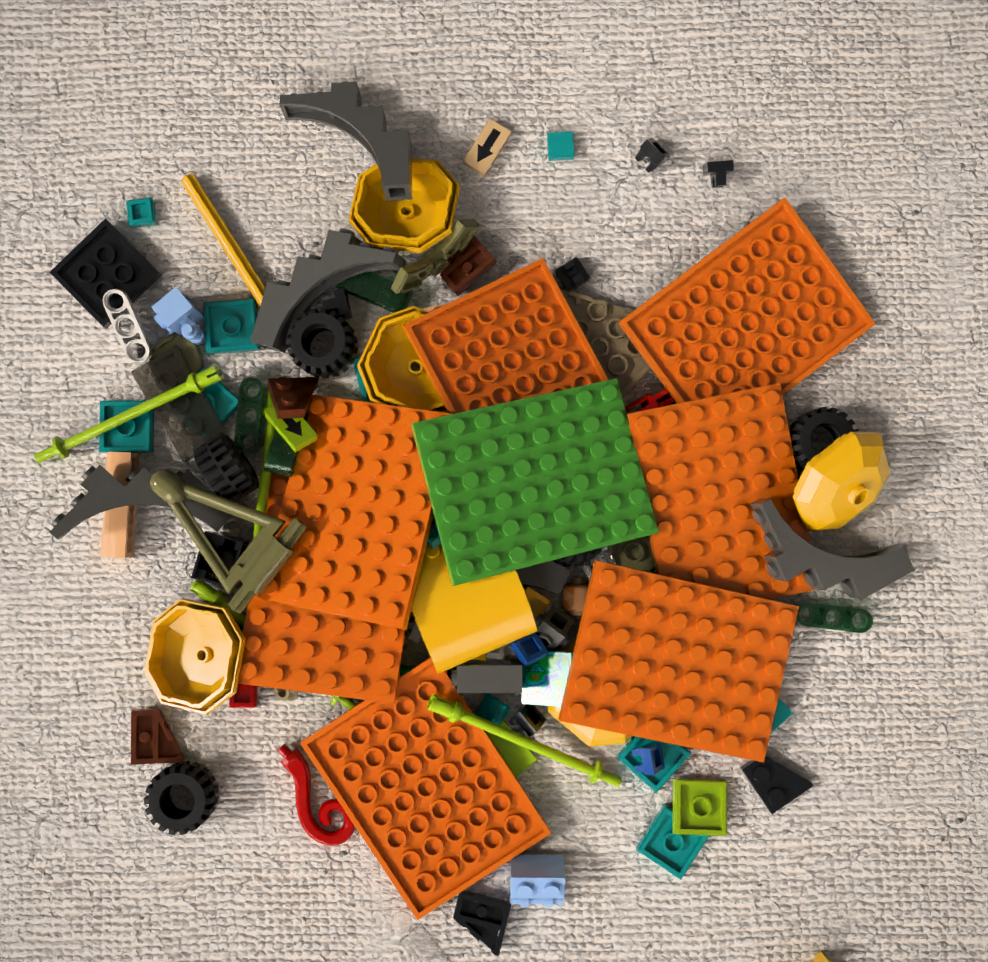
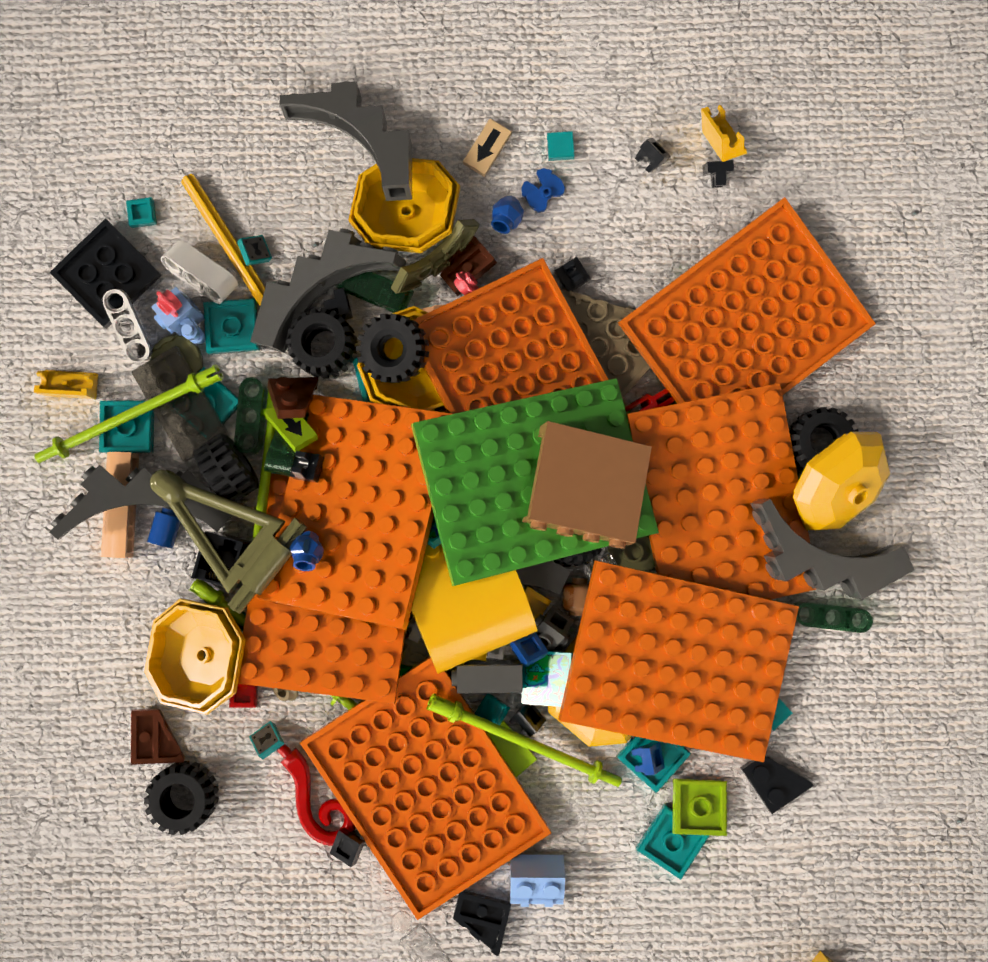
(67, 384): none -> yellow hinge
(164, 528): none -> blue brick
(168, 303): none -> coral plate
(199, 271): none -> white beam
(254, 250): none -> tile
(266, 740): none -> tile
(306, 551): none -> blue rock
(307, 466): none -> black tile
(347, 846): none -> black tile
(373, 345): none -> black tyre
(465, 282): none -> coral plate
(506, 214): none -> blue rock
(550, 187): none -> blue piece
(588, 485): none -> medium nougat panel
(721, 135): none -> yellow hinge

